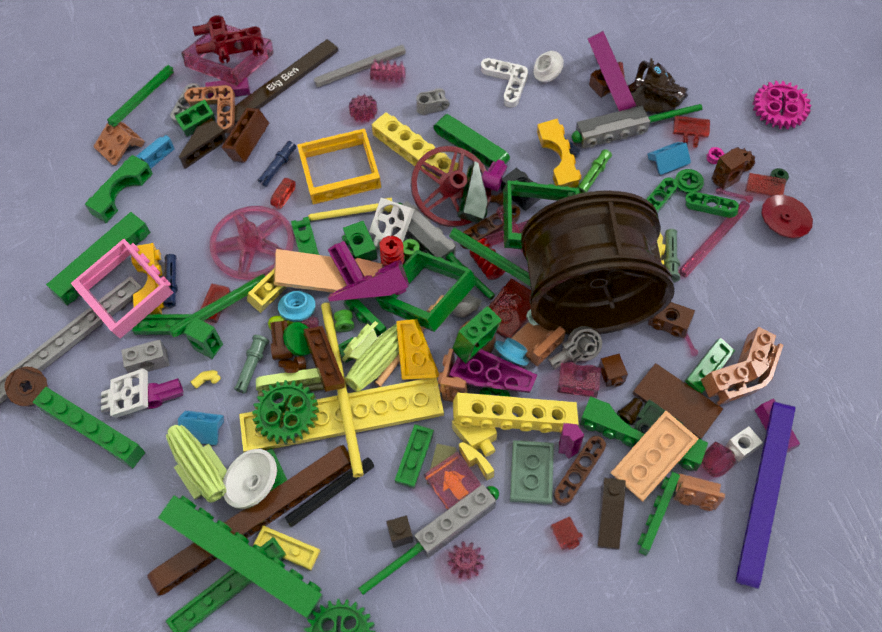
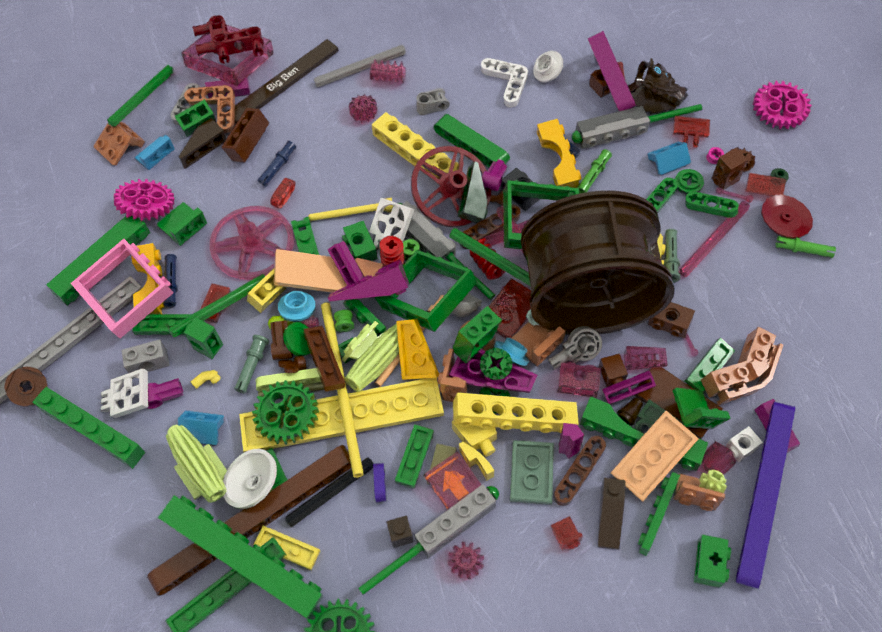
(131, 173): green arch -> none
(144, 199): none -> dark pink gear
(182, 223): none -> green bracket
(345, 187): yellow window -> none
(379, 482): none -> dark purple beam
(495, 373): none -> green gear
(627, 384): none -> magenta piece
(637, 363): none -> clear pink slope
(695, 410): none -> green bracket
(705, 571): none -> green brick
(713, 481): none -> yellowish green gear
(804, 246): none -> bright green pin

